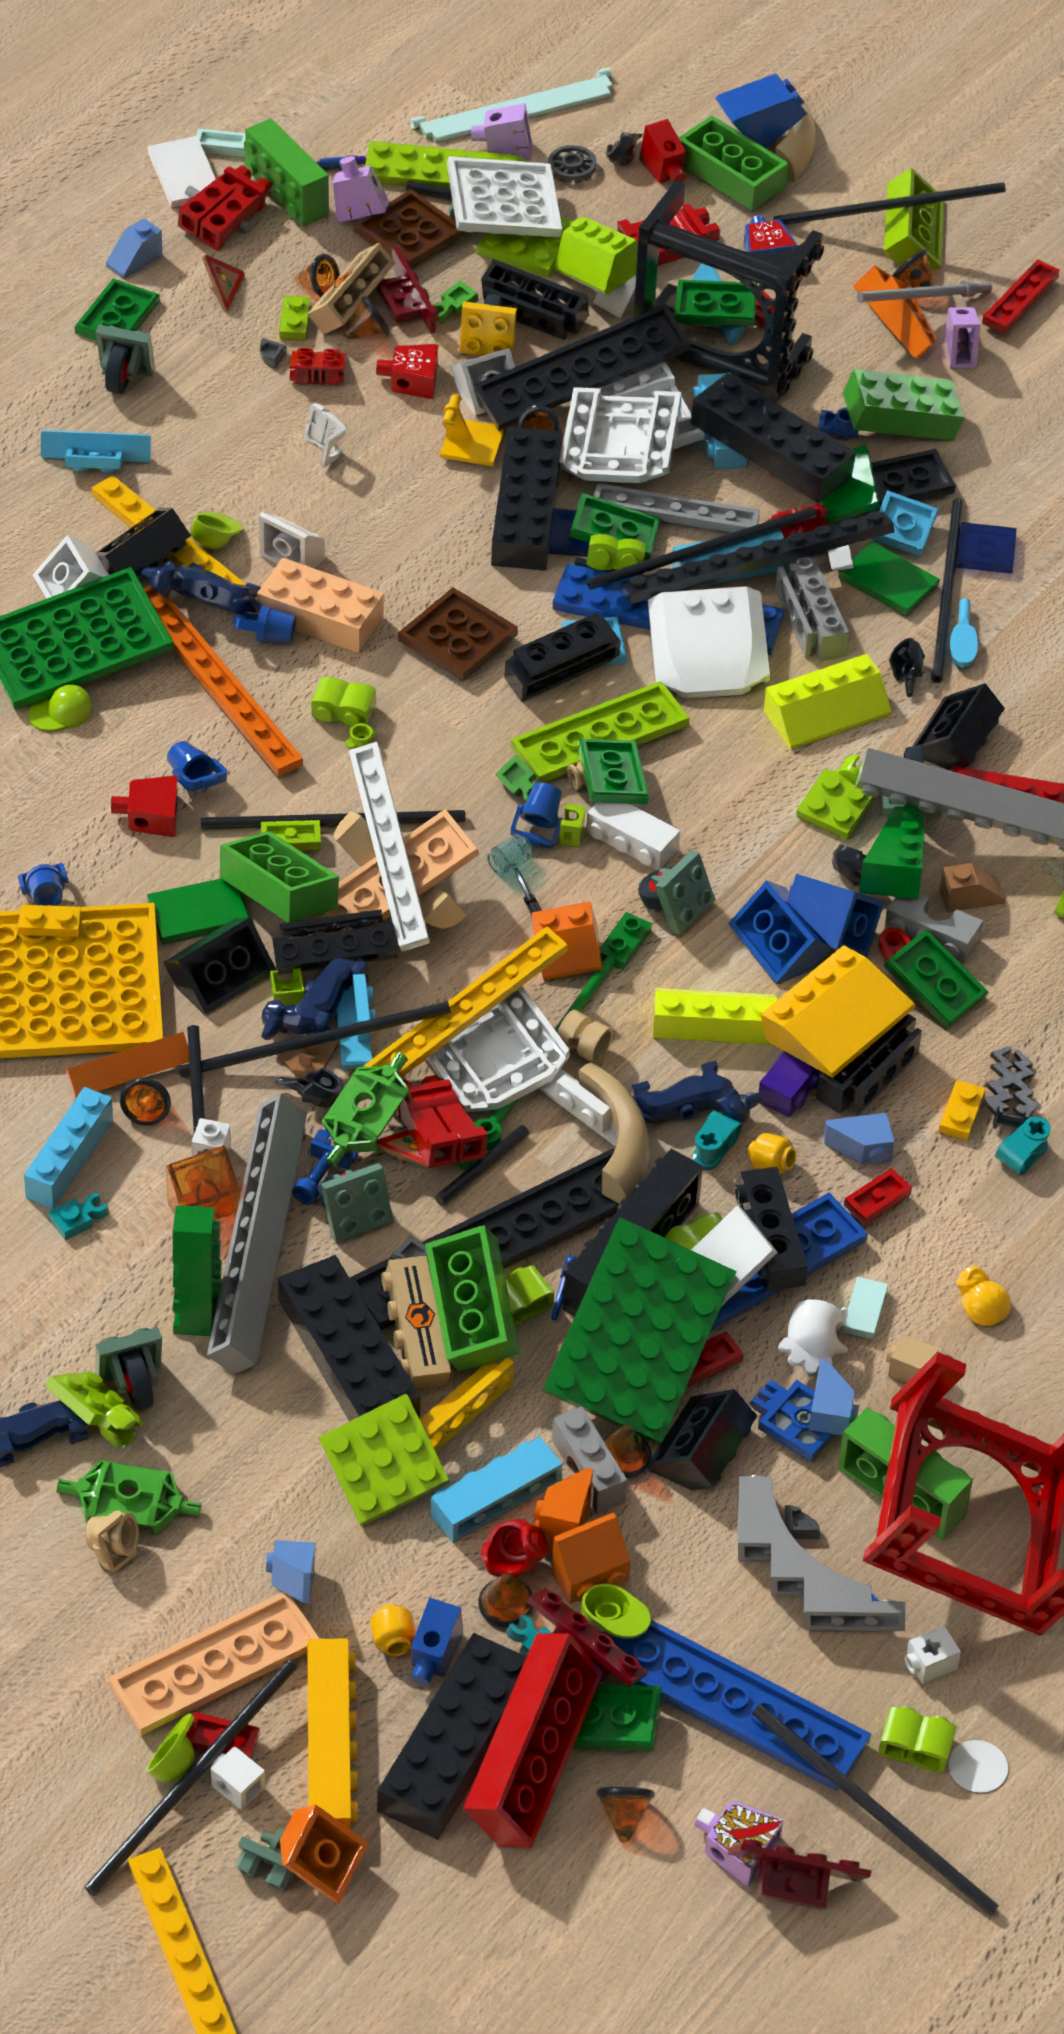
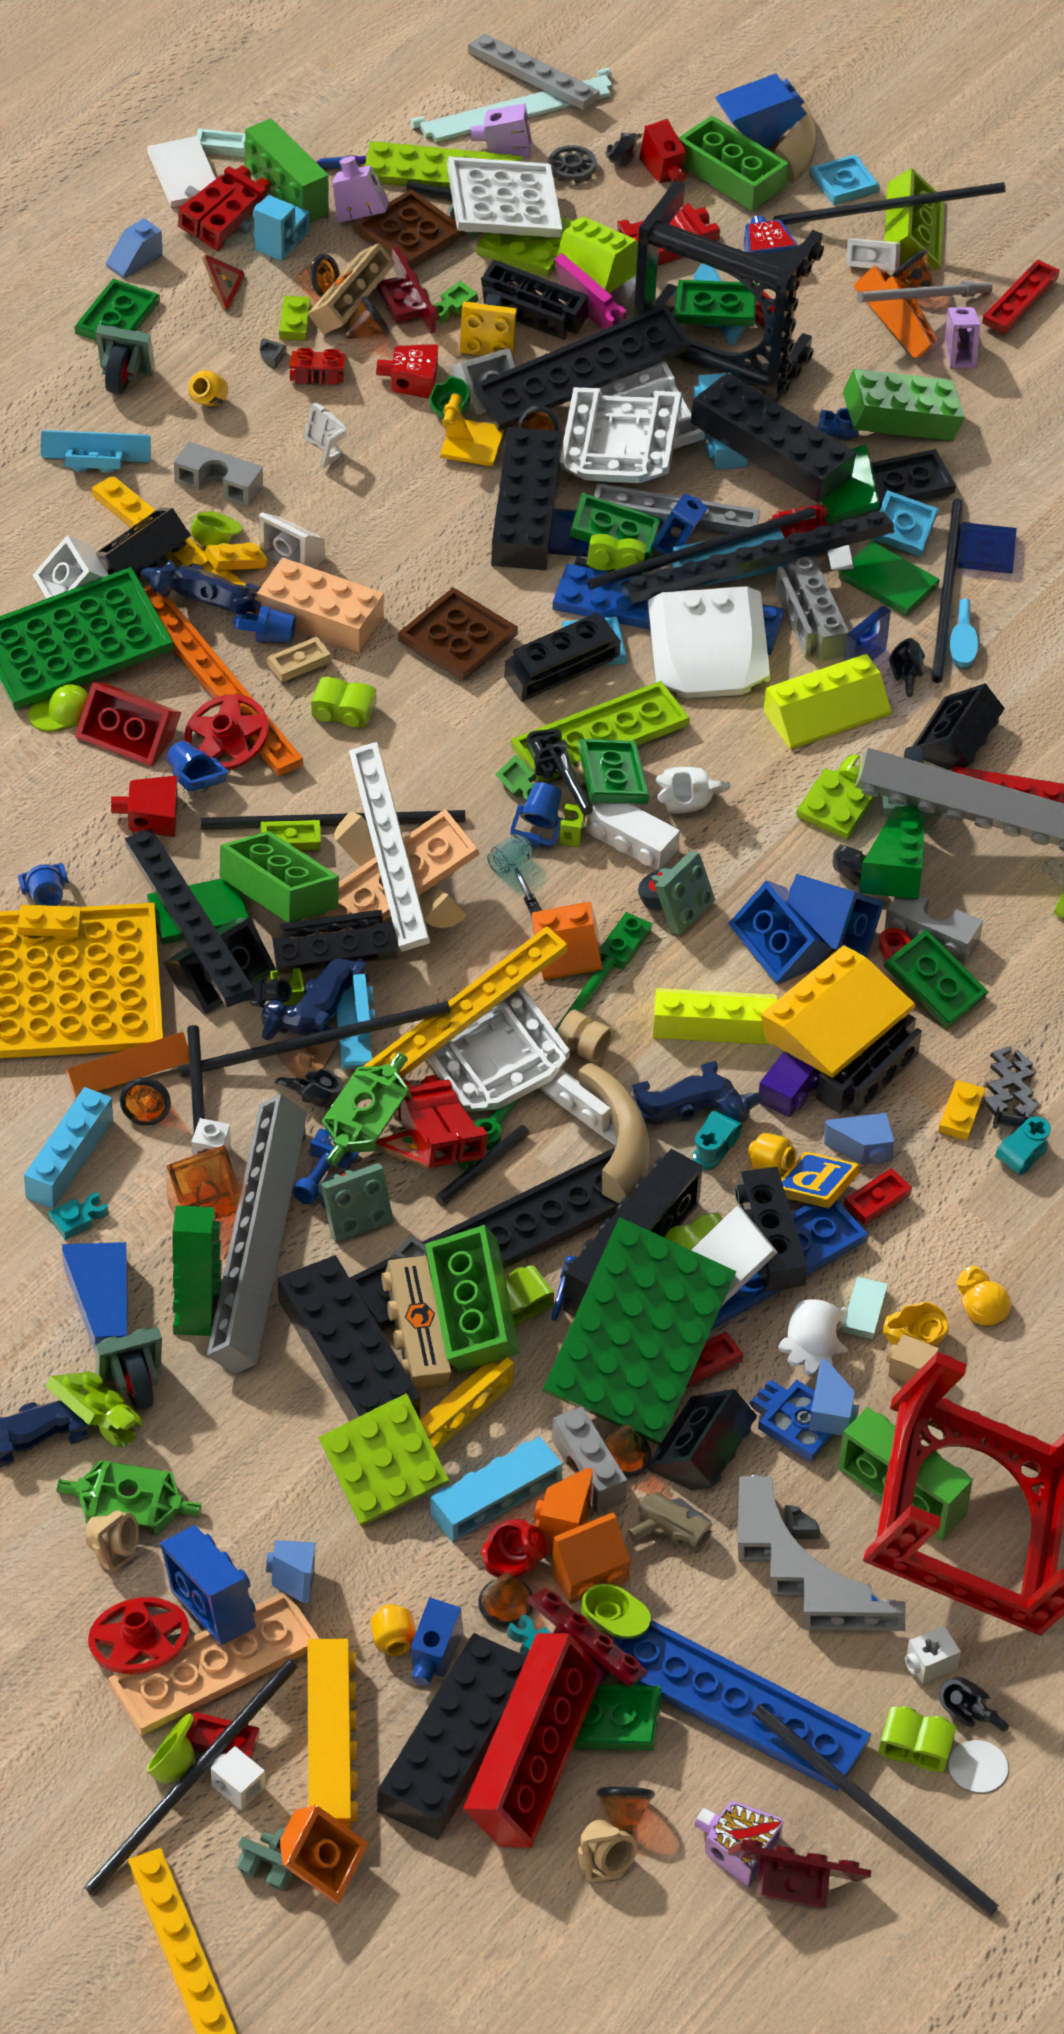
(99, 1286): none -> blue slope
(127, 723): none -> red slope
(138, 1635): none -> red wheel
(189, 918): none -> black plate
(201, 464): none -> light grey arch
(208, 388): none -> yellow head
(208, 1584): none -> blue brick
(229, 729): none -> red wheel
(236, 556): none -> yellow plate
(273, 990): none -> black piece
(279, 227): none -> medium azure brick
(299, 659): none -> tan plate
(360, 735): lime plate -> none
(442, 392): none -> green hair
(534, 71): none -> light grey plate
(552, 756): none -> black piece
(601, 305): none -> dark pink tile
(610, 1850): none -> tan piece
(674, 1519): none -> dark tan piece
(684, 516): none -> blue torso
(688, 789): none -> white piece
(818, 1179): none -> tile
(844, 179): none -> medium azure tile
(869, 636): none -> clear blue tile
(872, 252): none -> white plate
(920, 1321): none -> yellow hair
(967, 1700): none -> black piece
(969, 887): medium nougat slope -> none

